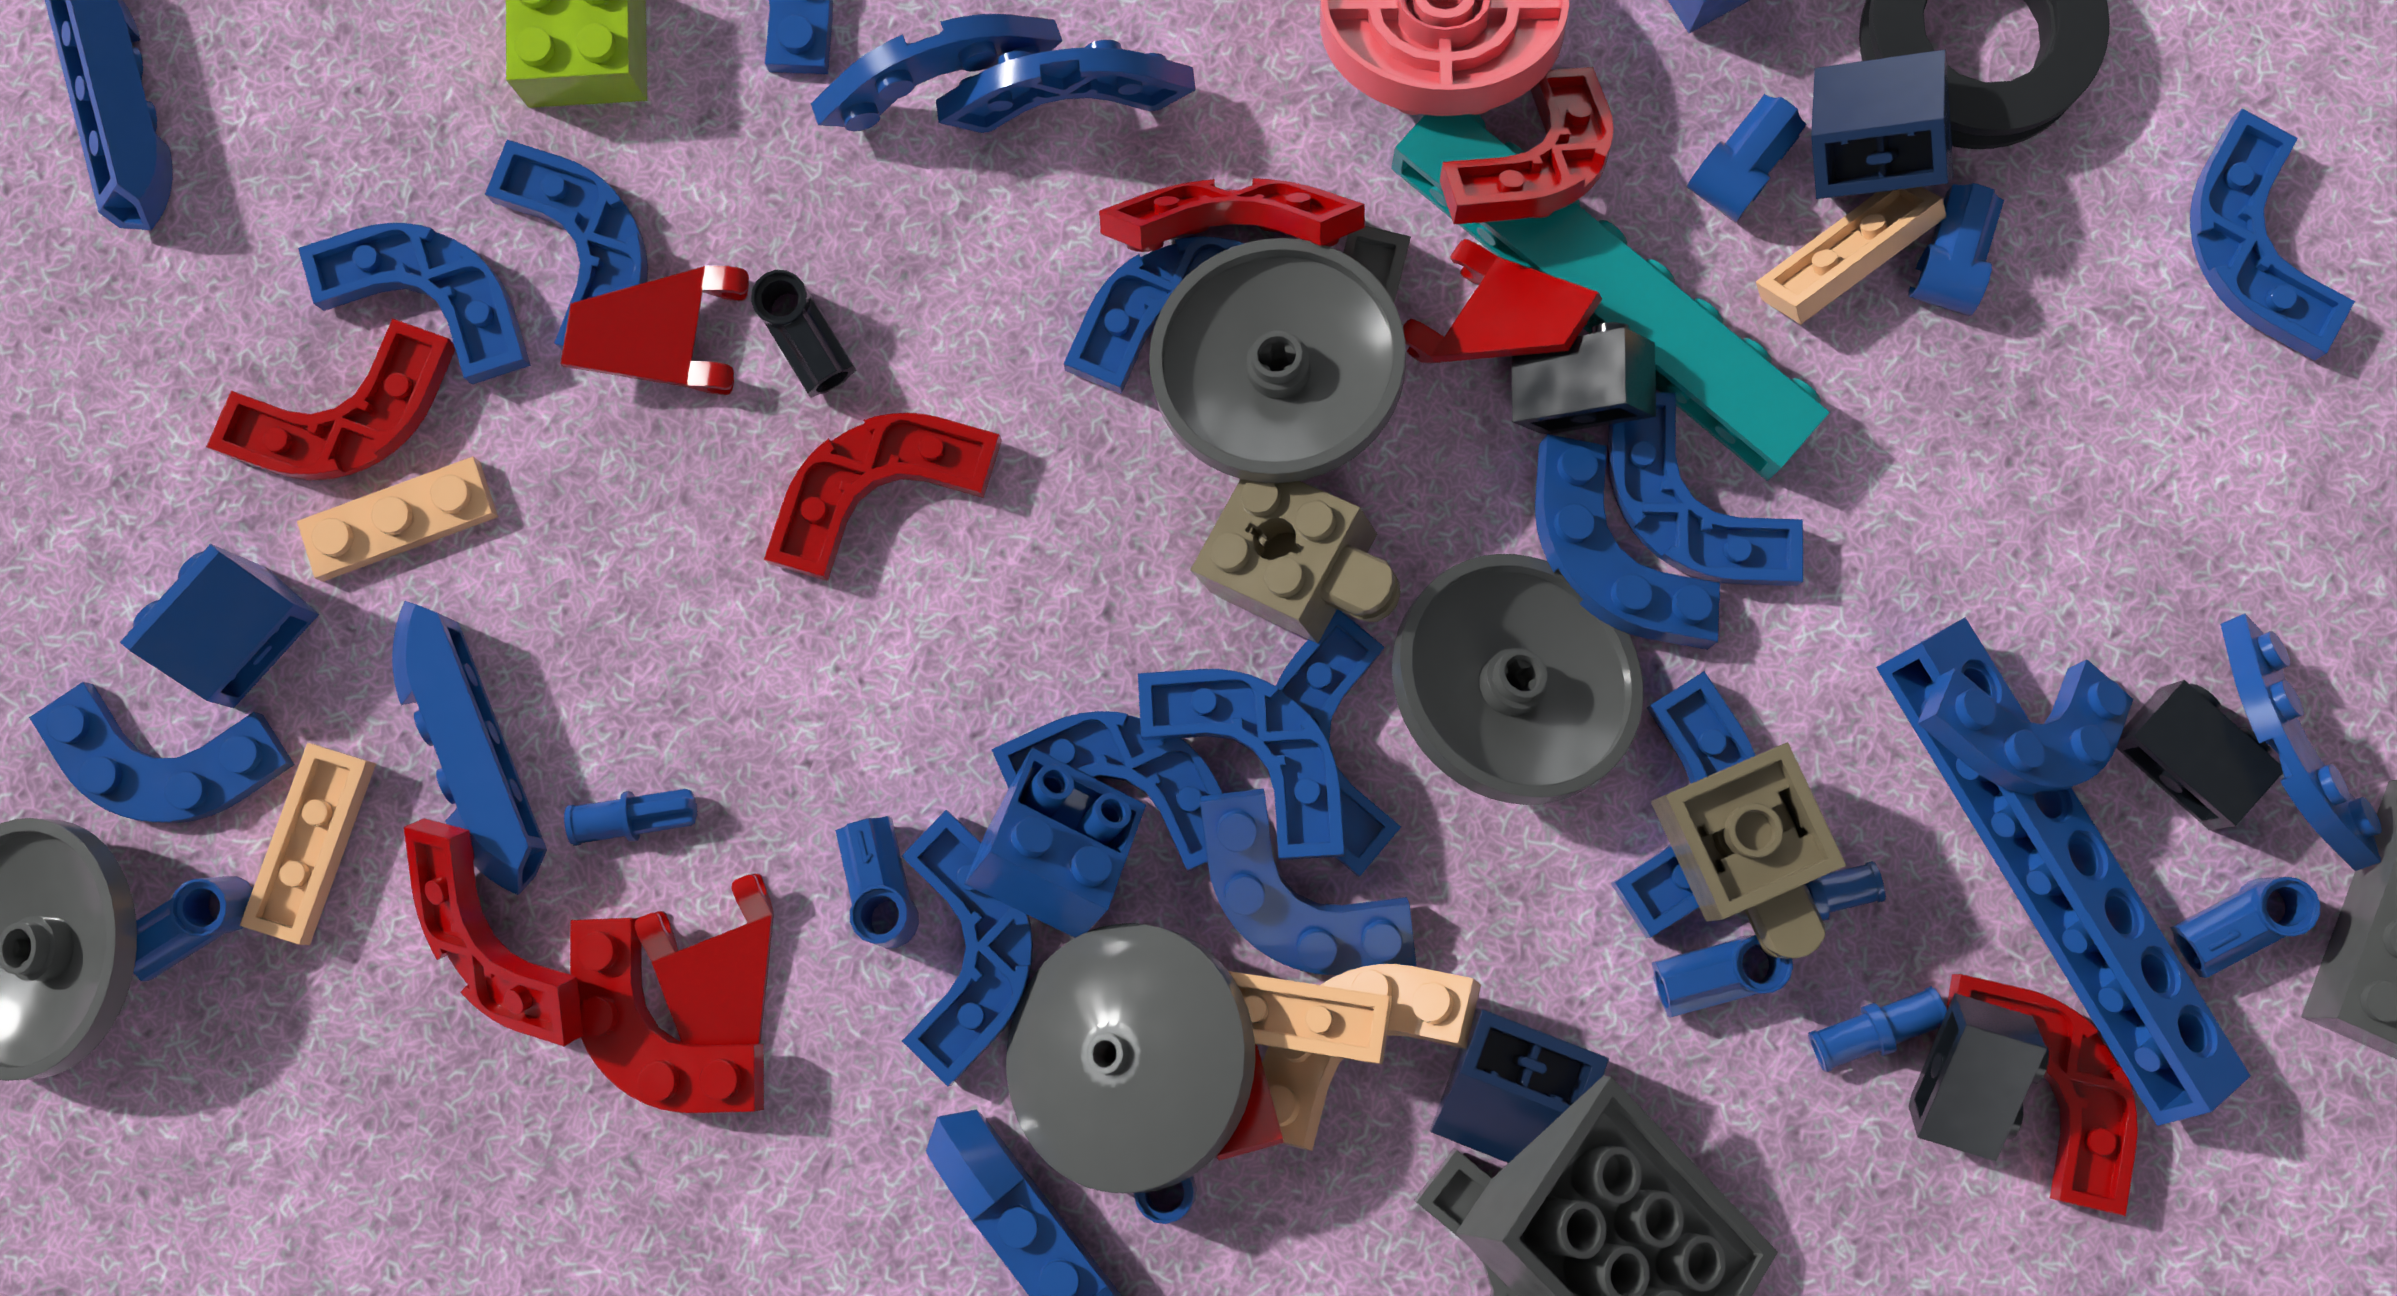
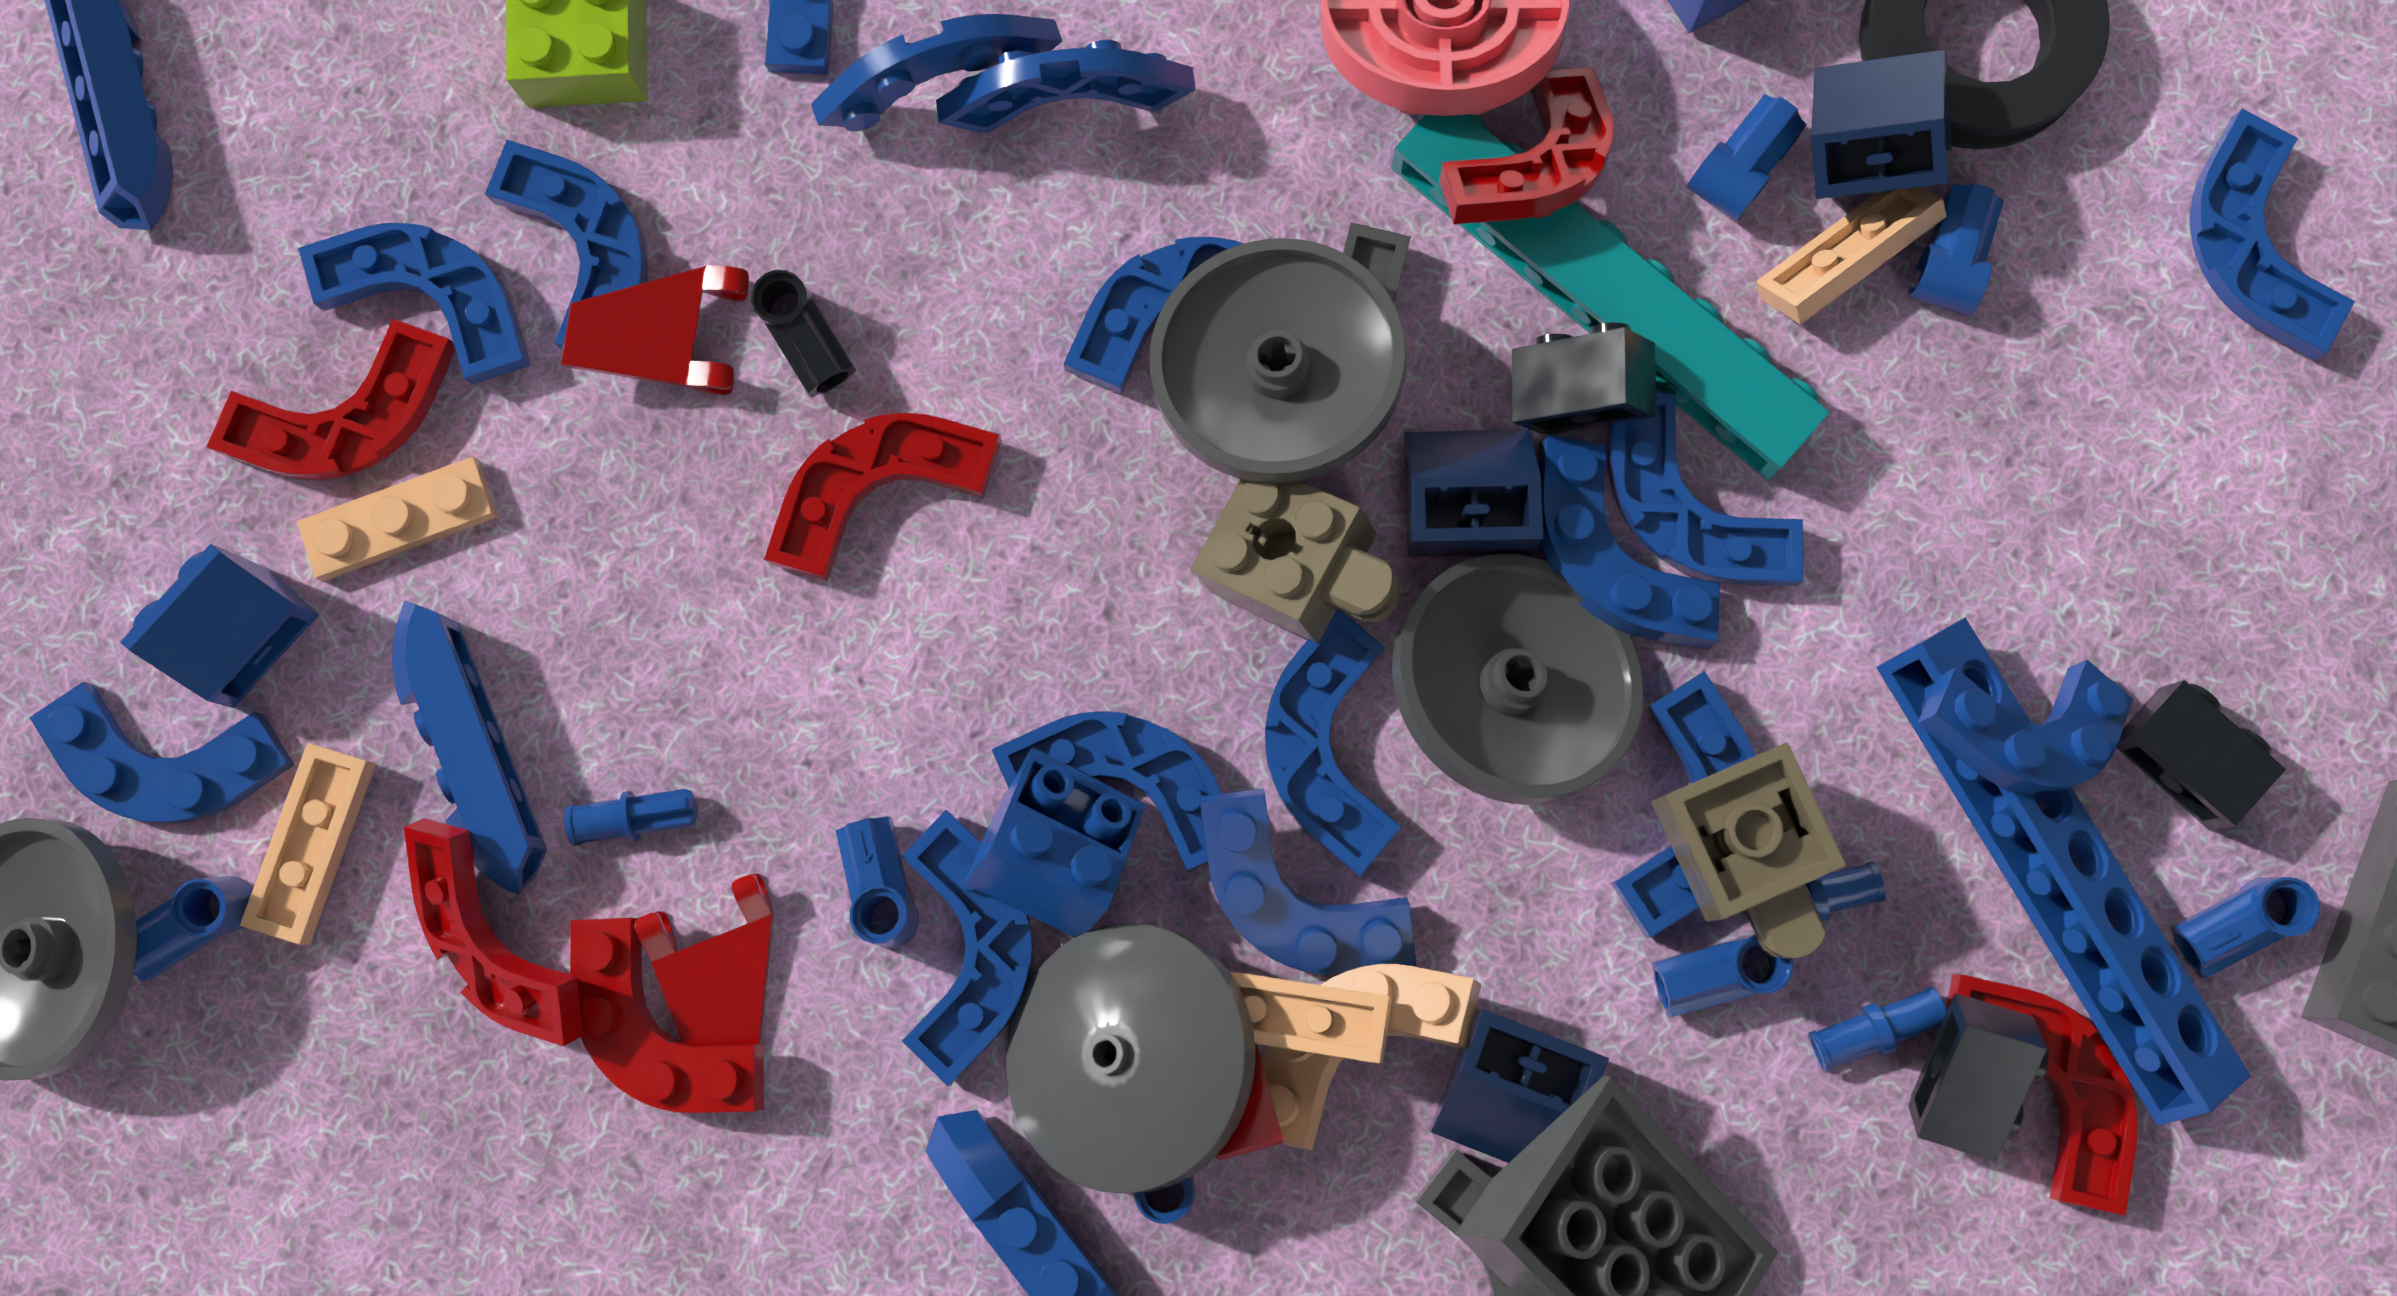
(1196, 205): red plate -> none
(1270, 725): blue plate -> none
(1472, 493): none -> dark blue slope
(1508, 313): red flag -> none
(2273, 712): blue plate -> none

